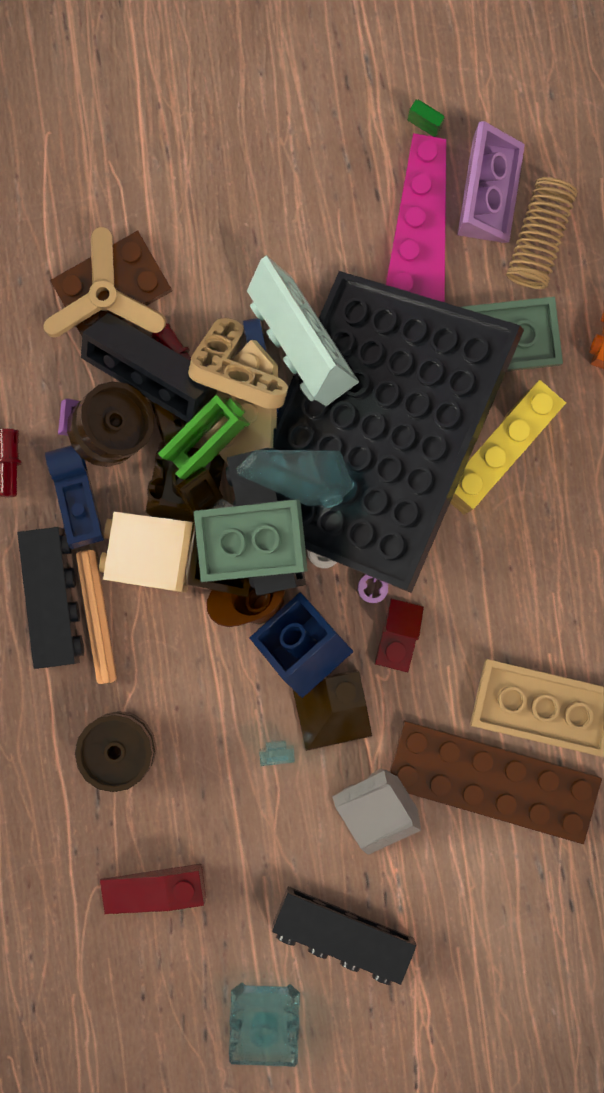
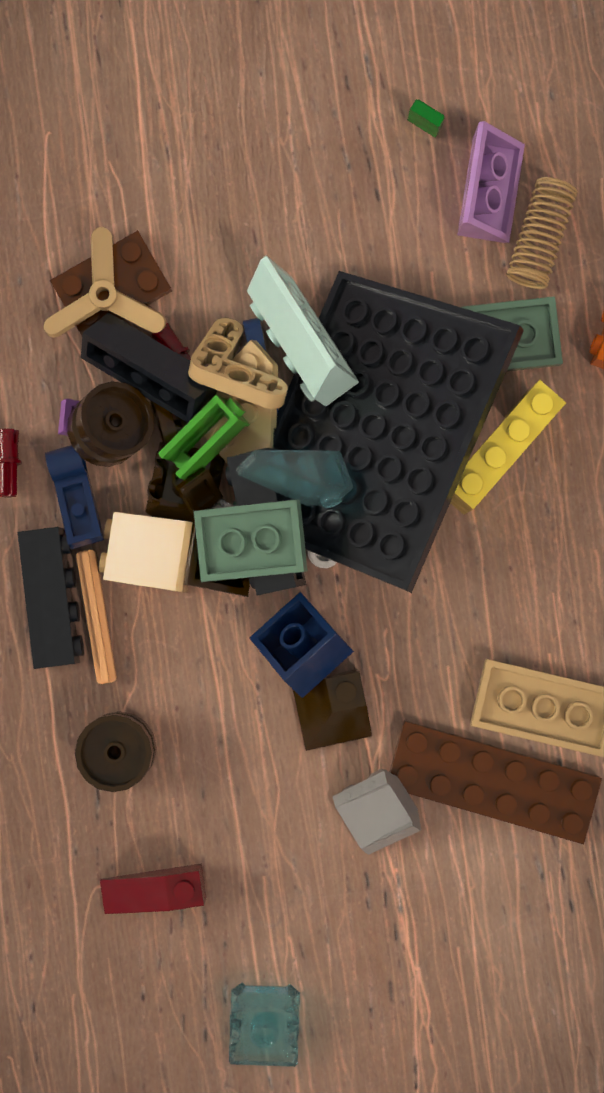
(237, 610): reddish brown piece -> none
(276, 753): clear light blue plate -> none
(343, 936): black brick -> none
(363, 585): lavender bush -> none
(399, 635): dark red slope -> none
(419, 236): dark pink wing -> none

